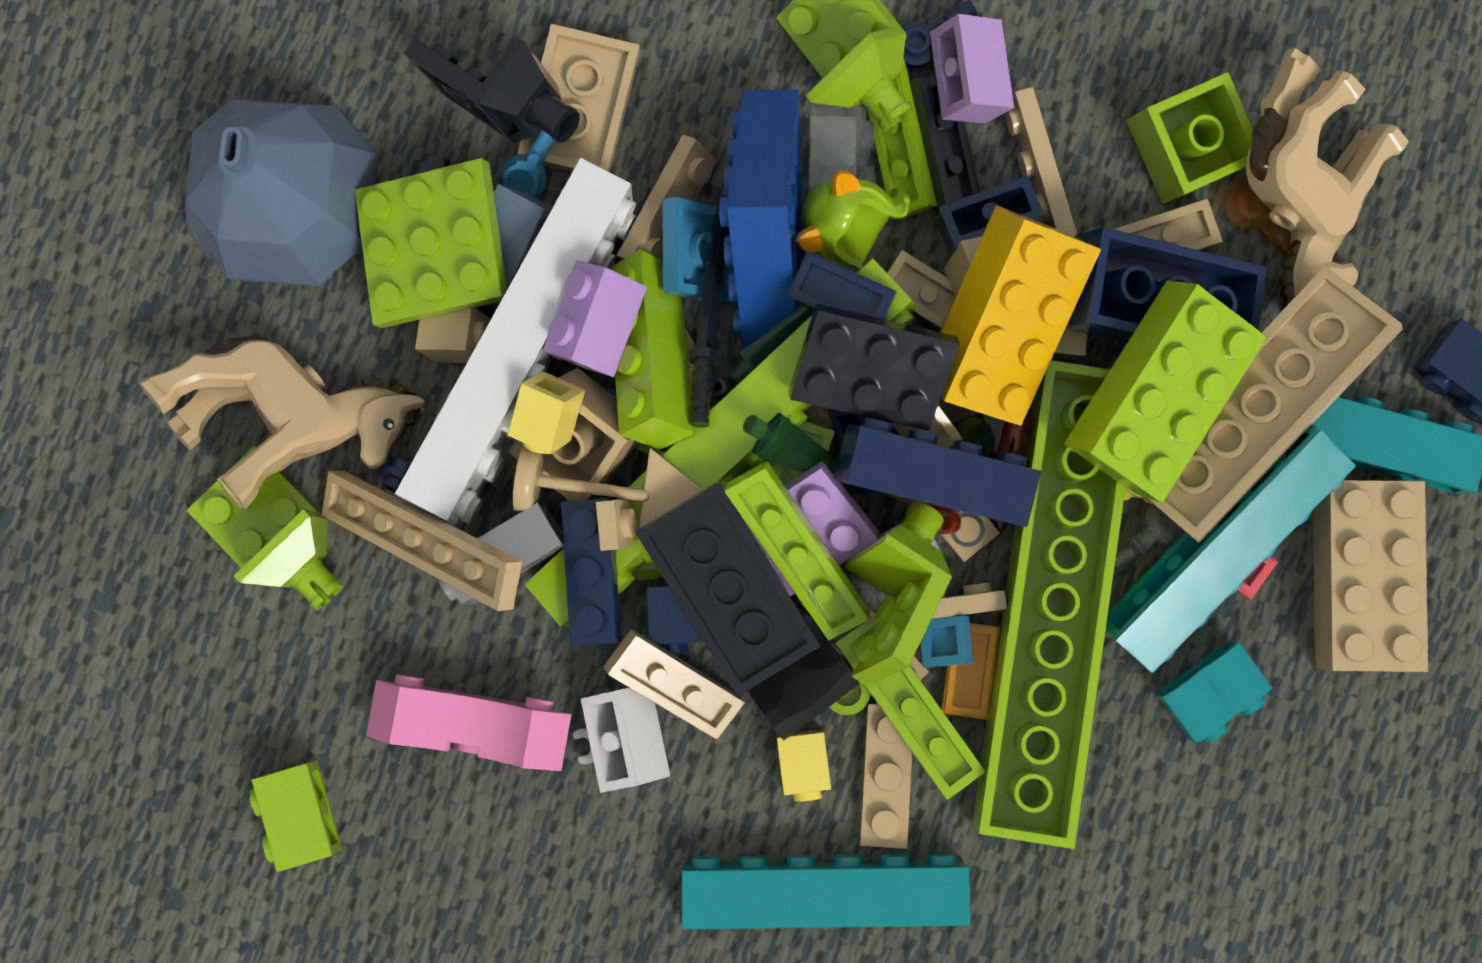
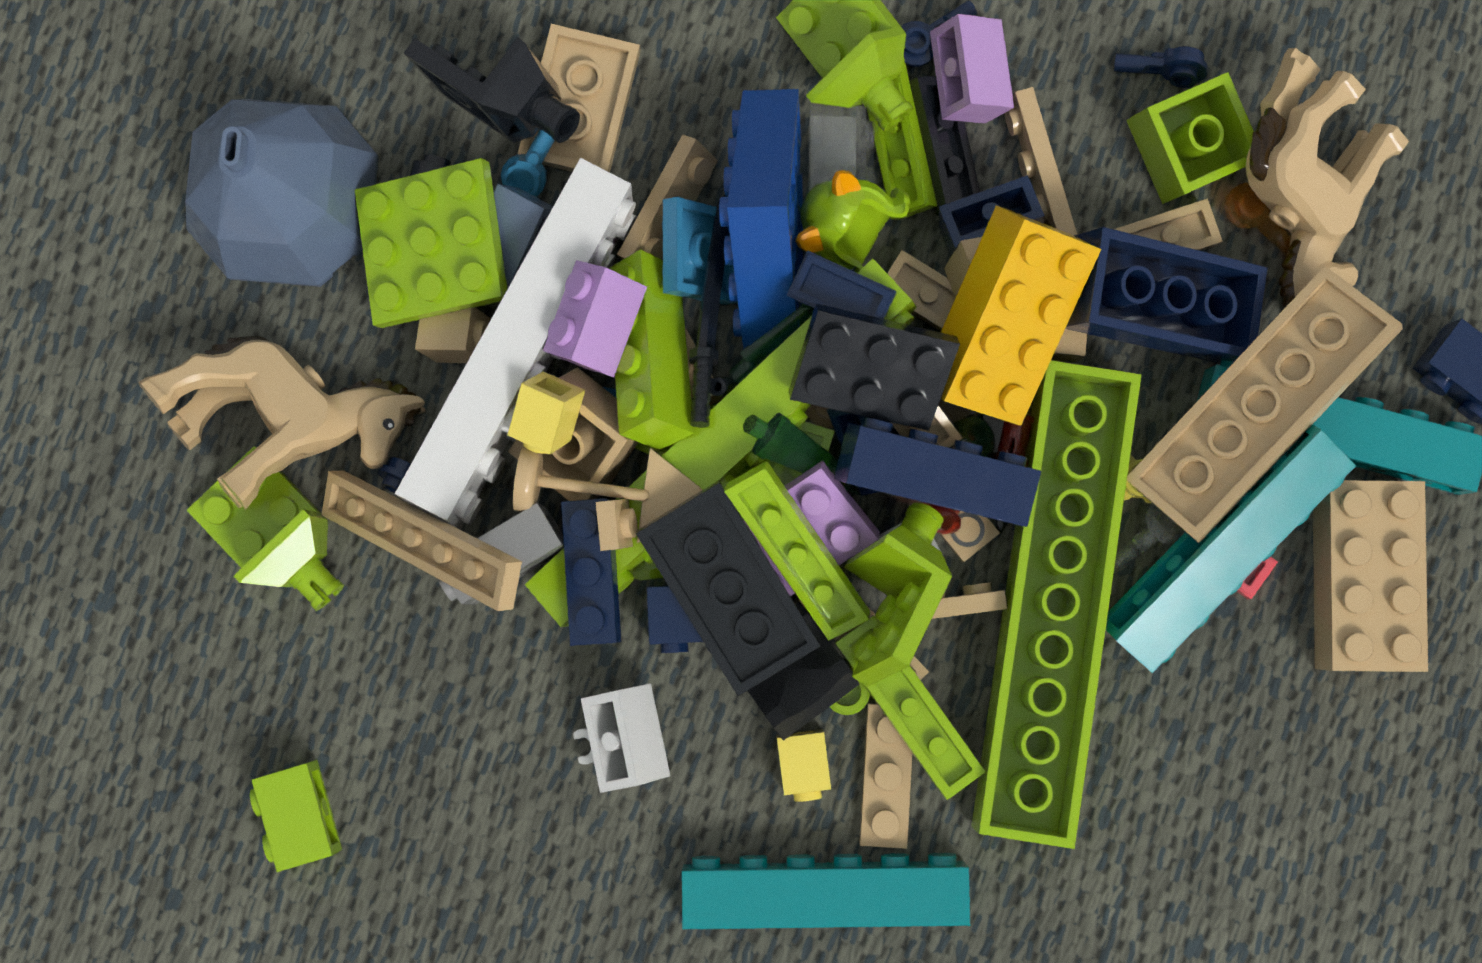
(494, 728): bright pink brick -> none
(673, 684): tan plate -> none
(947, 642): dark azure plate -> none
(969, 686): light orange tile -> none
(1165, 389): lime brick -> none
(1179, 65): none -> dark blue plate
(1215, 692): teal brick -> none

